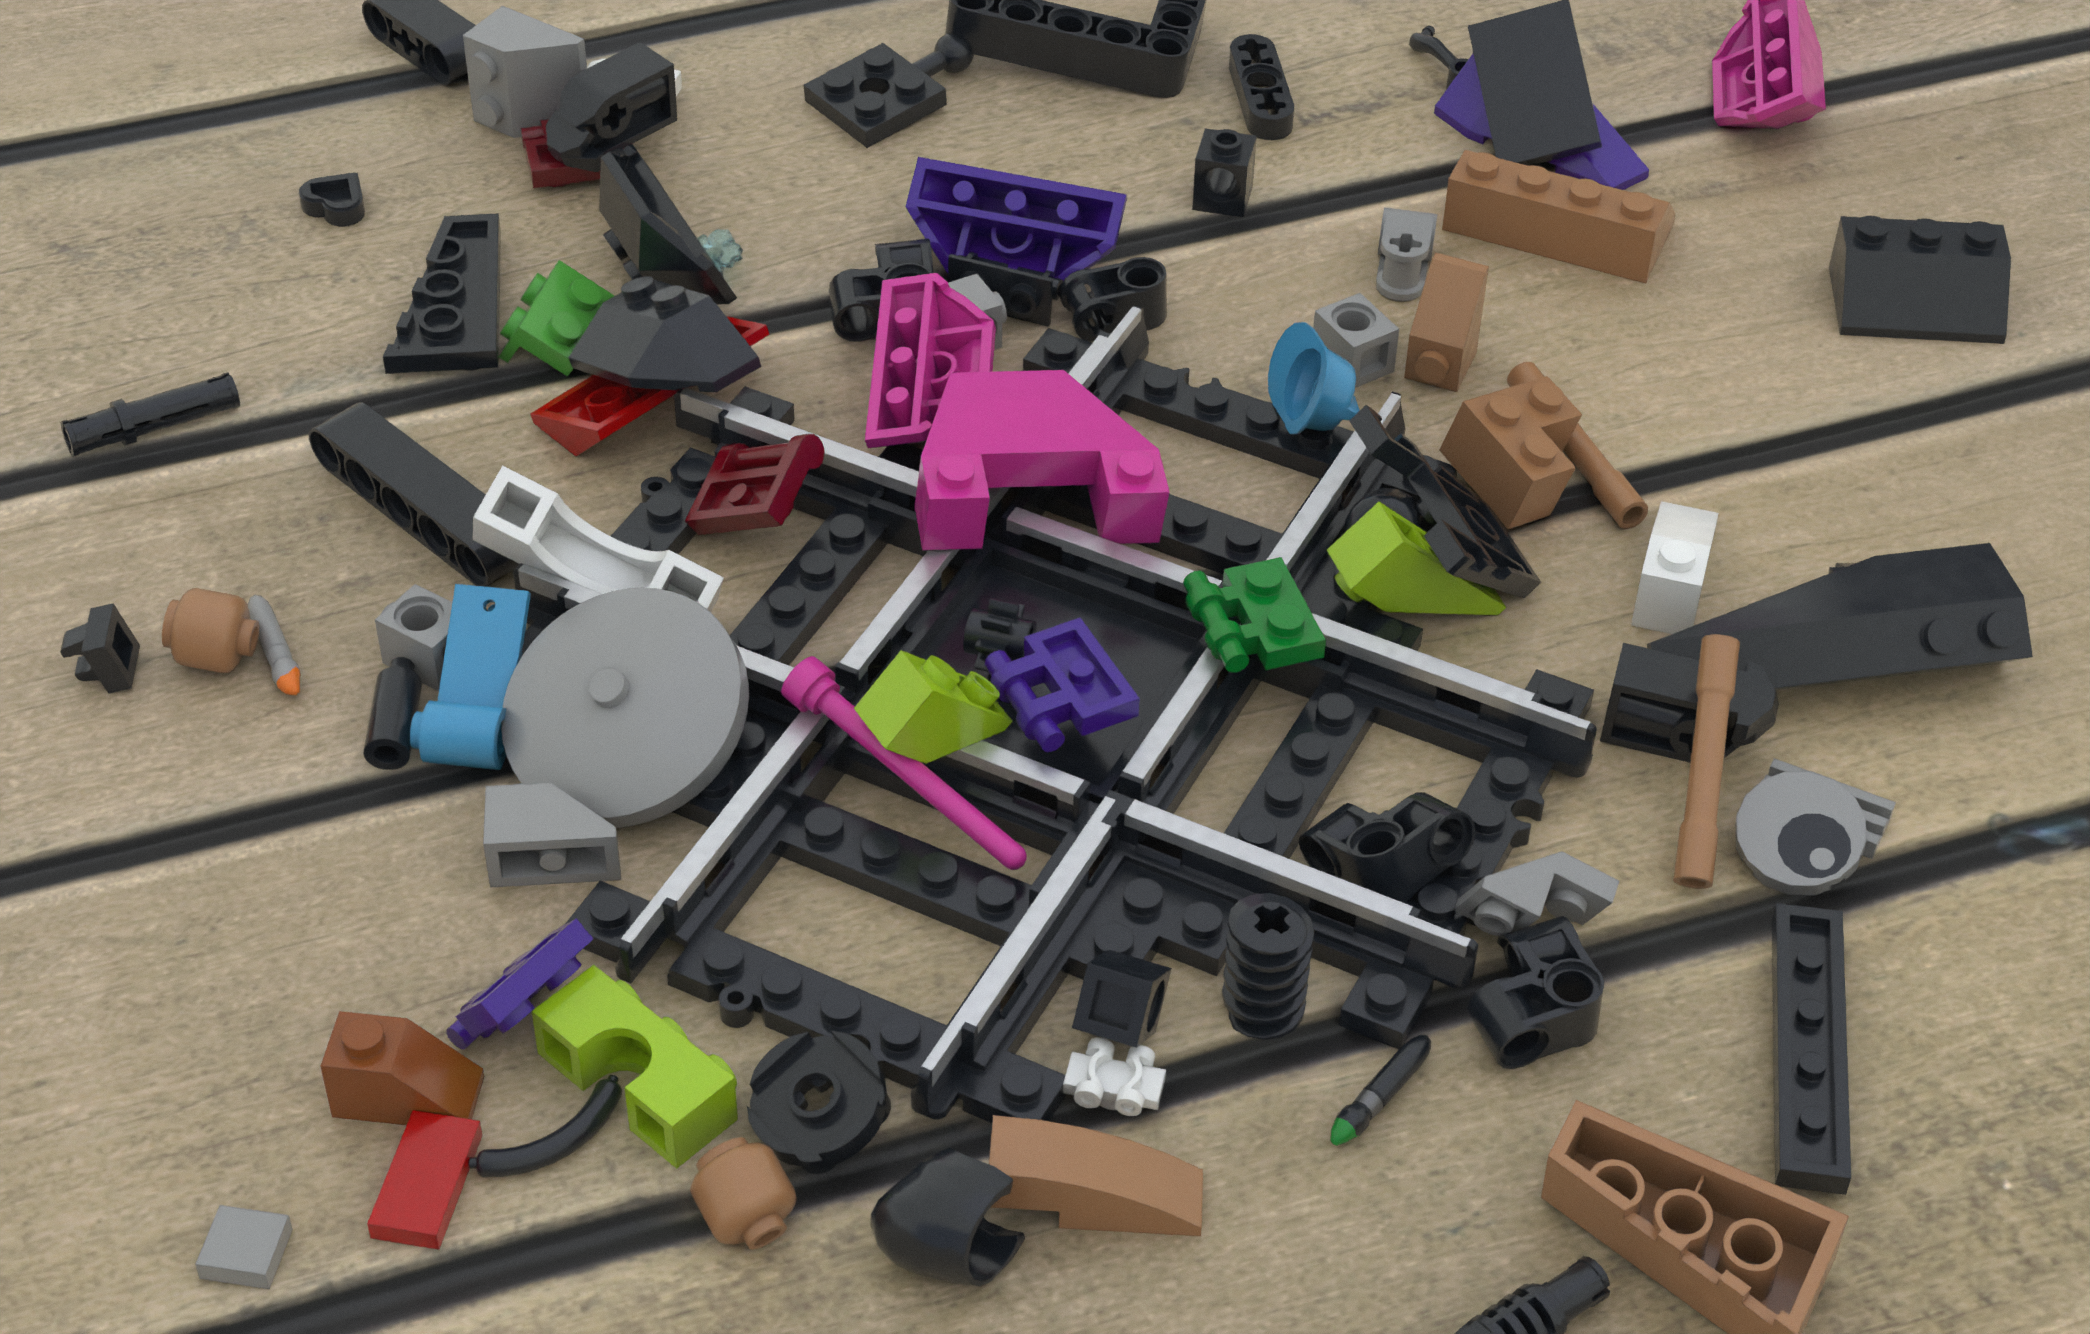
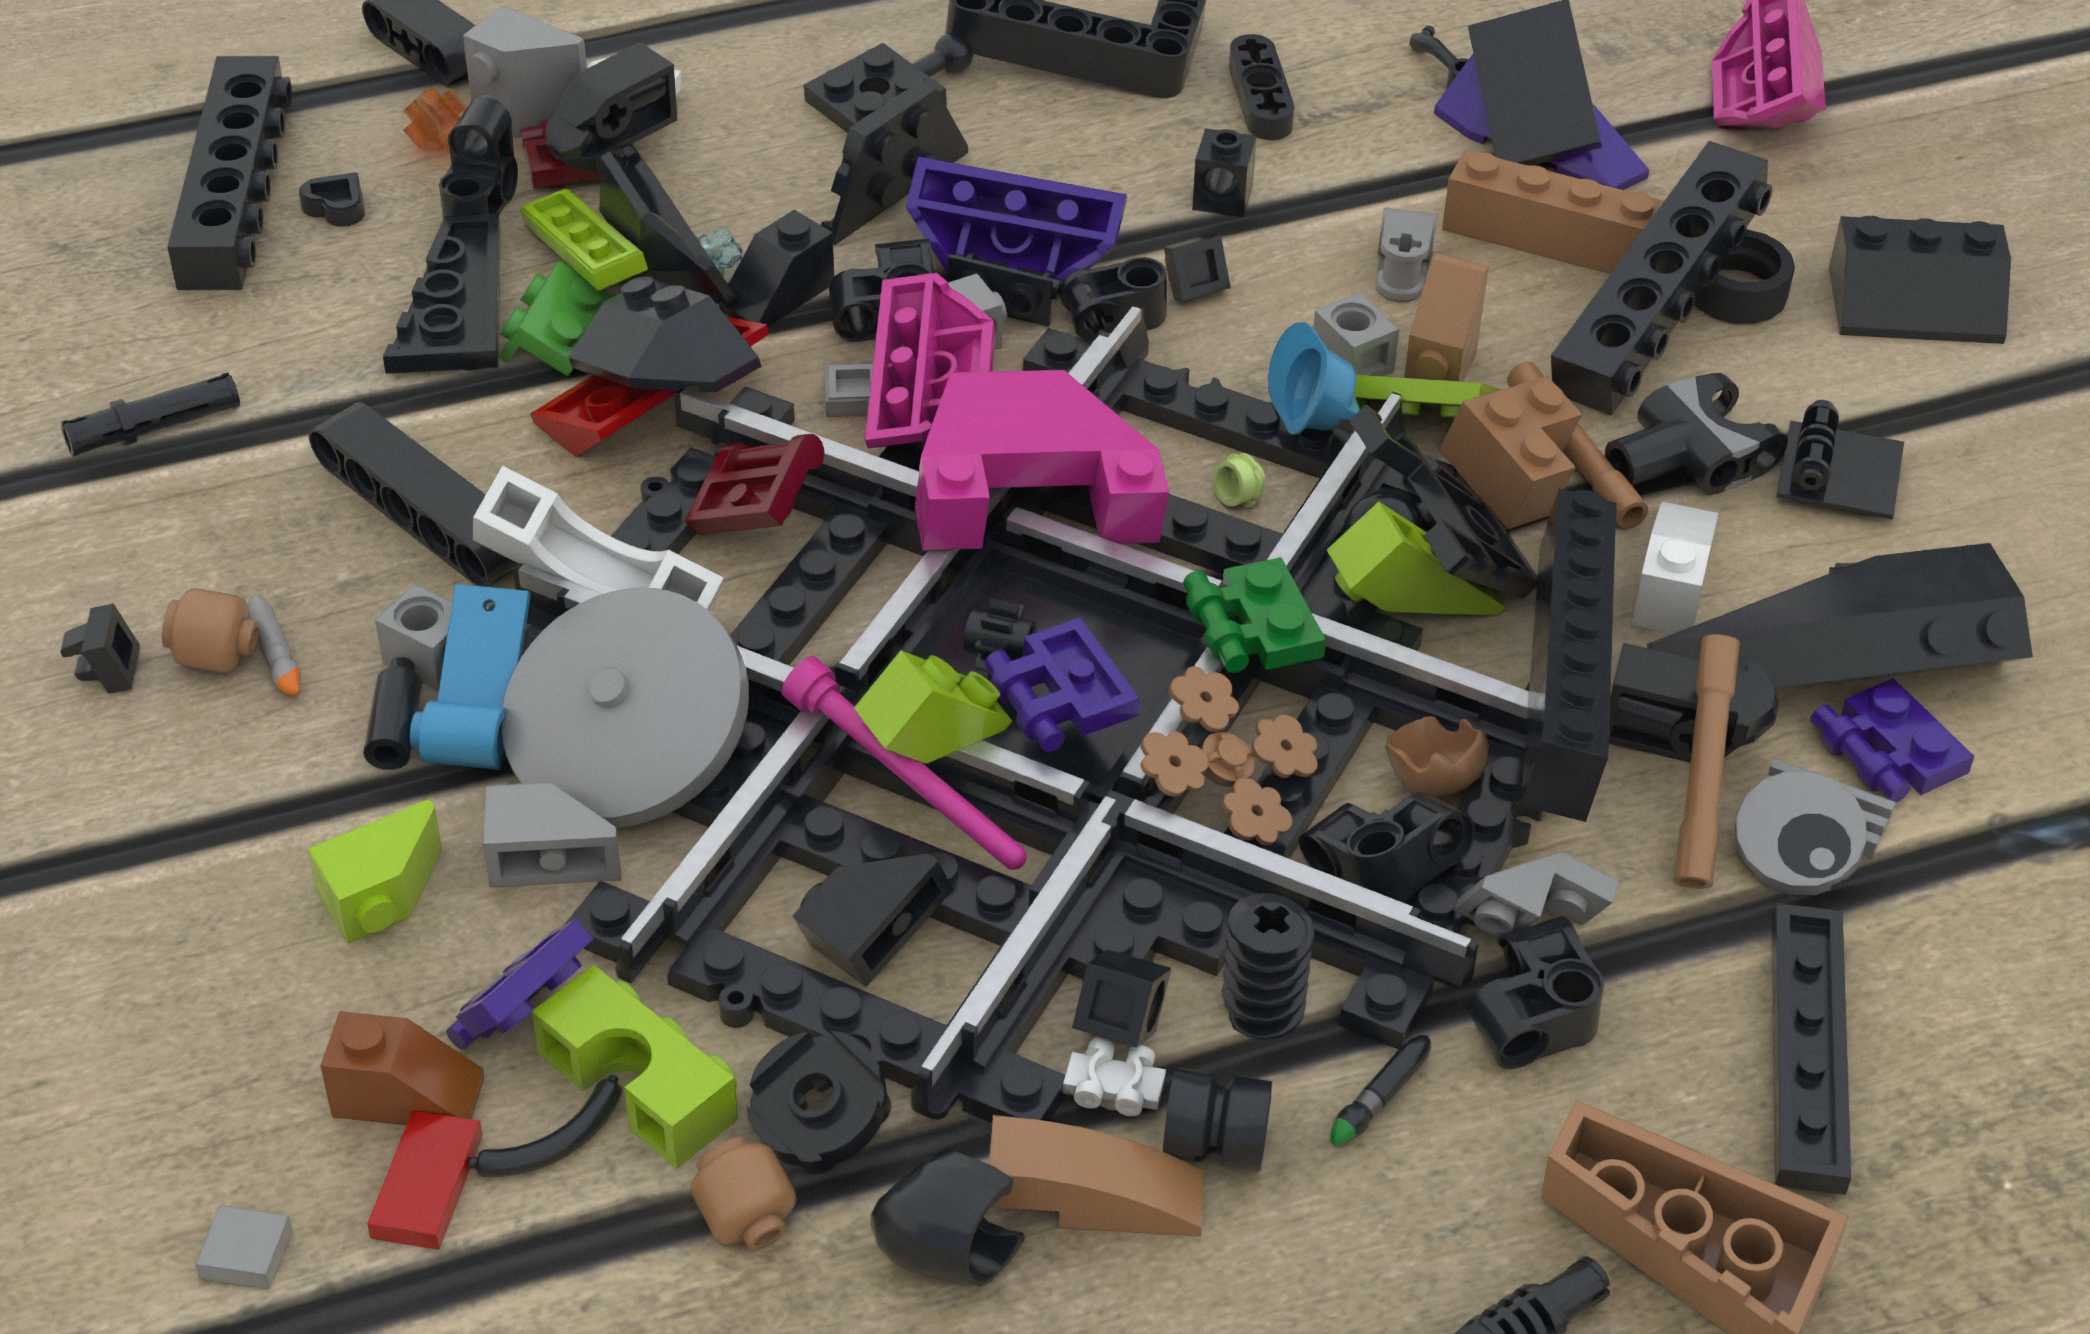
(229, 174): none -> black brick
(377, 870): none -> lime slope
(433, 118): none -> clear orange gear
(482, 161): none -> black piece
(583, 239): none -> lime tile
(781, 270): none -> black slope
(848, 389): none -> light grey tile
(871, 911): none -> black slope
(884, 153): none -> black wing
(1196, 267): none -> black tile
(1217, 1118): none -> black wheel
(1227, 757): none -> medium nougat plant
(1238, 480): none -> yellowish green plate
(1418, 393): none -> lime wing
(1436, 759): none -> medium nougat hair
(1571, 657): none -> black brick
(1661, 277): none -> black brick
(1691, 434): none -> black connector
(1751, 301): none -> black tyre
(1839, 465): none -> black hinge
(1902, 732): none -> dark purple plate

